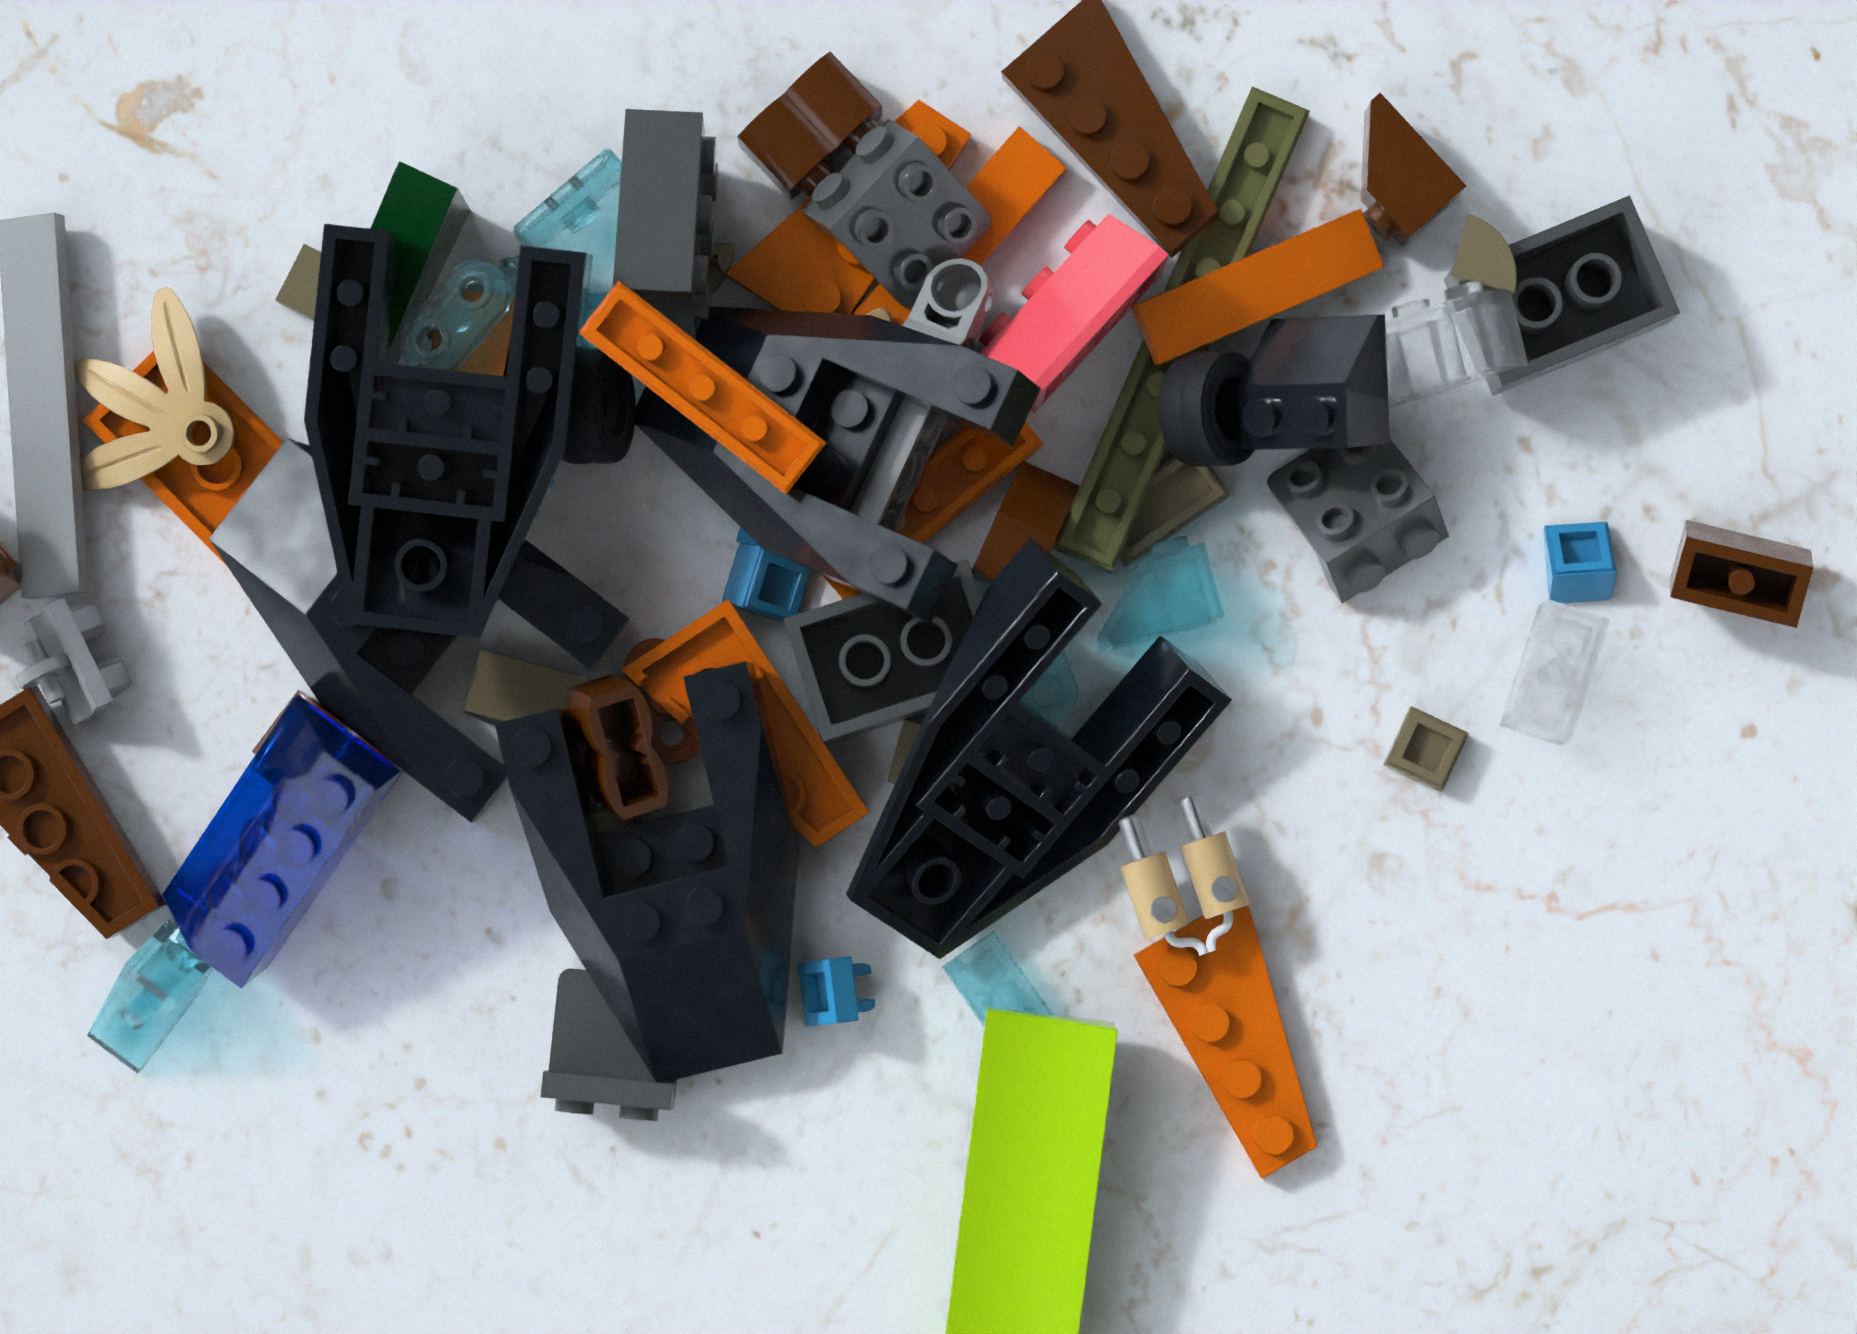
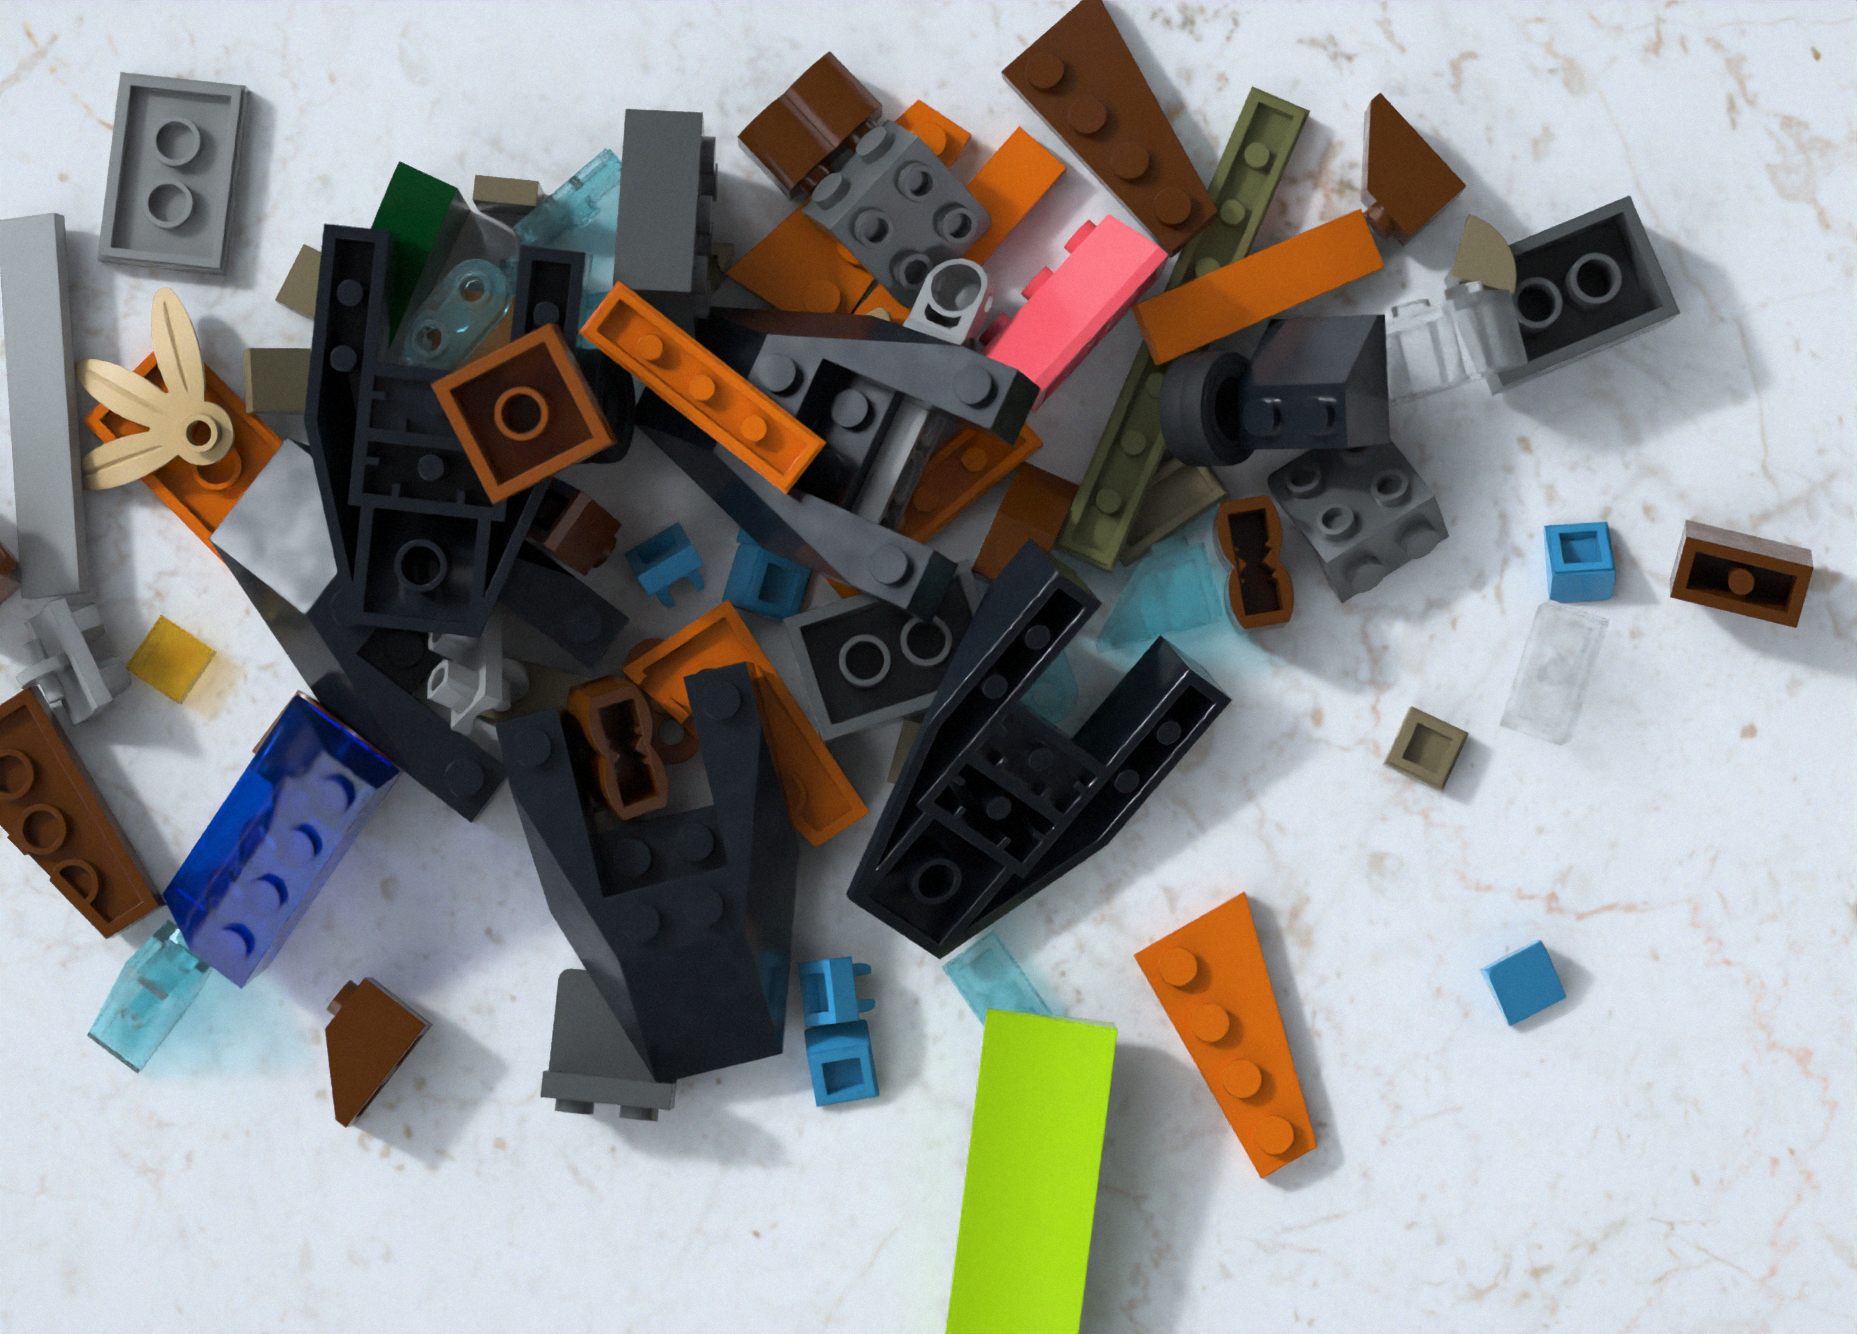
(171, 659): none -> clear yellow tile
(173, 174): none -> light grey tile
(276, 380): none -> dark tan tile
(367, 1044): none -> reddish brown slope
(478, 675): none -> light grey hips
(506, 195): none -> dark tan tile
(524, 413): none -> dark orange brick
(574, 528): none -> reddish brown slope
(664, 561): none -> dark azure tile
(841, 1062): none -> dark azure slope
(1155, 889): tan piece -> none
(1248, 547): none -> reddish brown brick
(1523, 982): none -> dark azure slope

